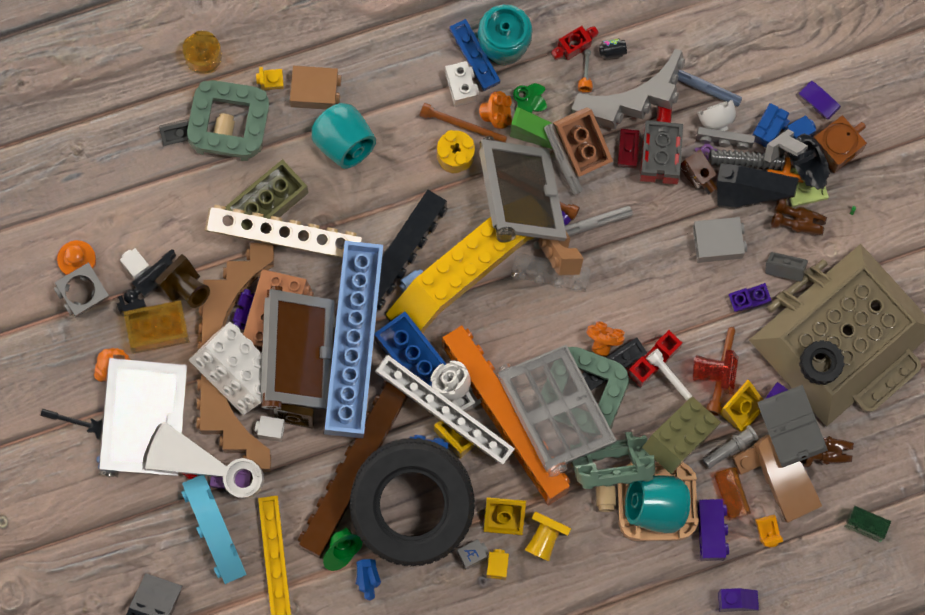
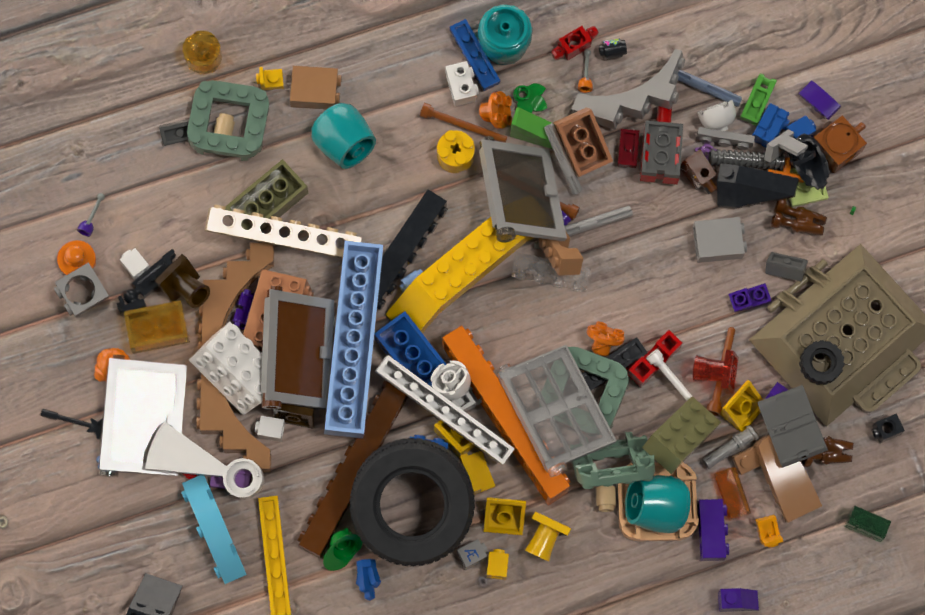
(86, 227): none -> hinge
(477, 471): none -> yellow panel
(758, 100): none -> bright green plate
(895, 425): none -> black brick

